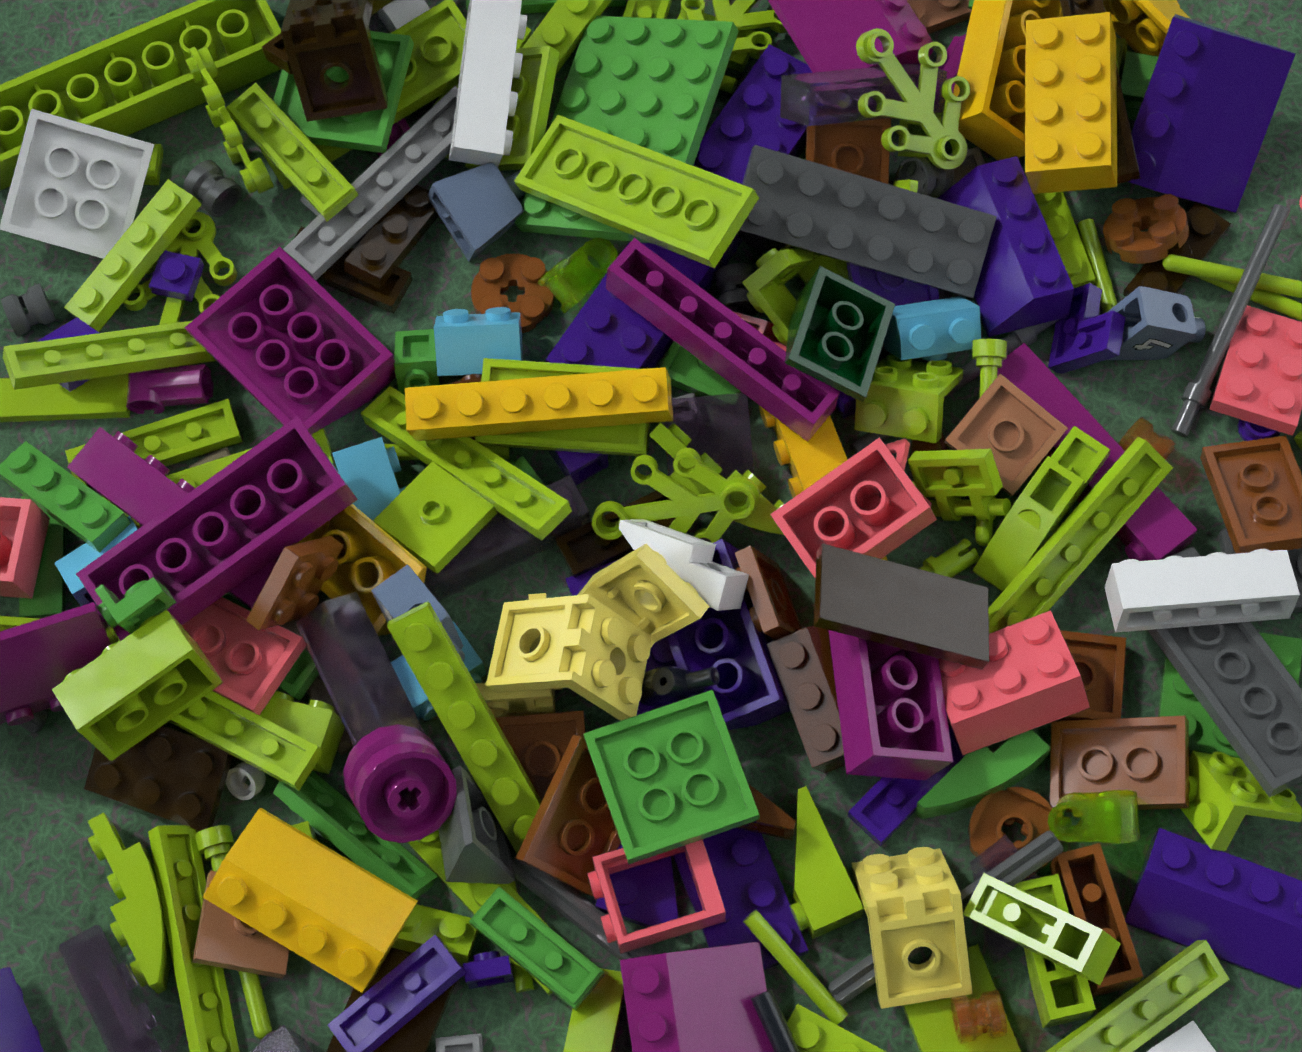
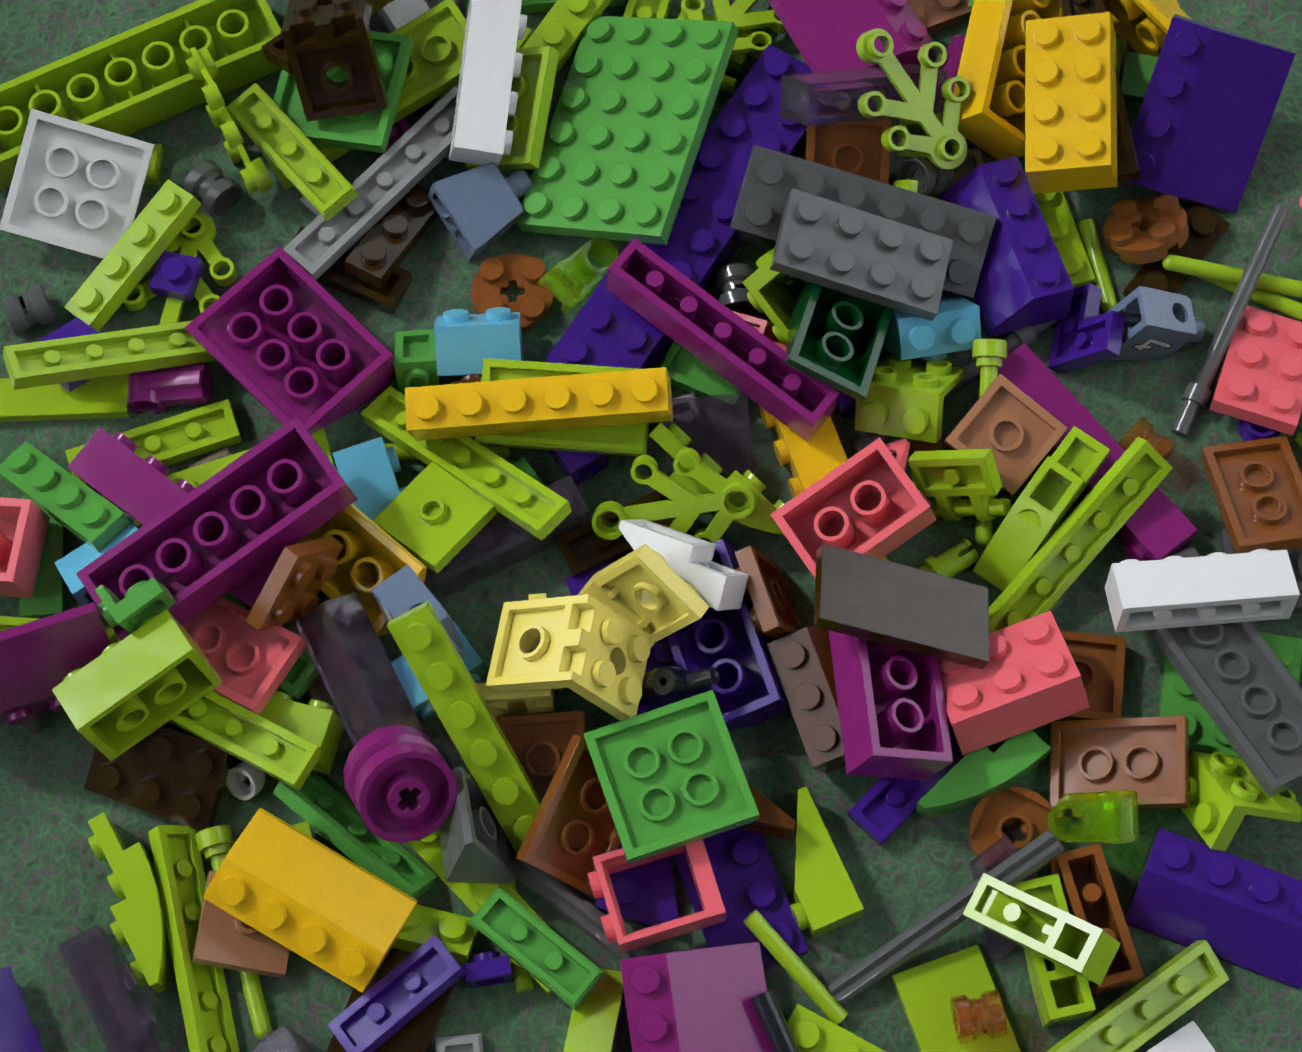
(637, 190): lime plate -> none
(861, 254): none -> dark grey plate
(909, 906): light yellow bracket -> none

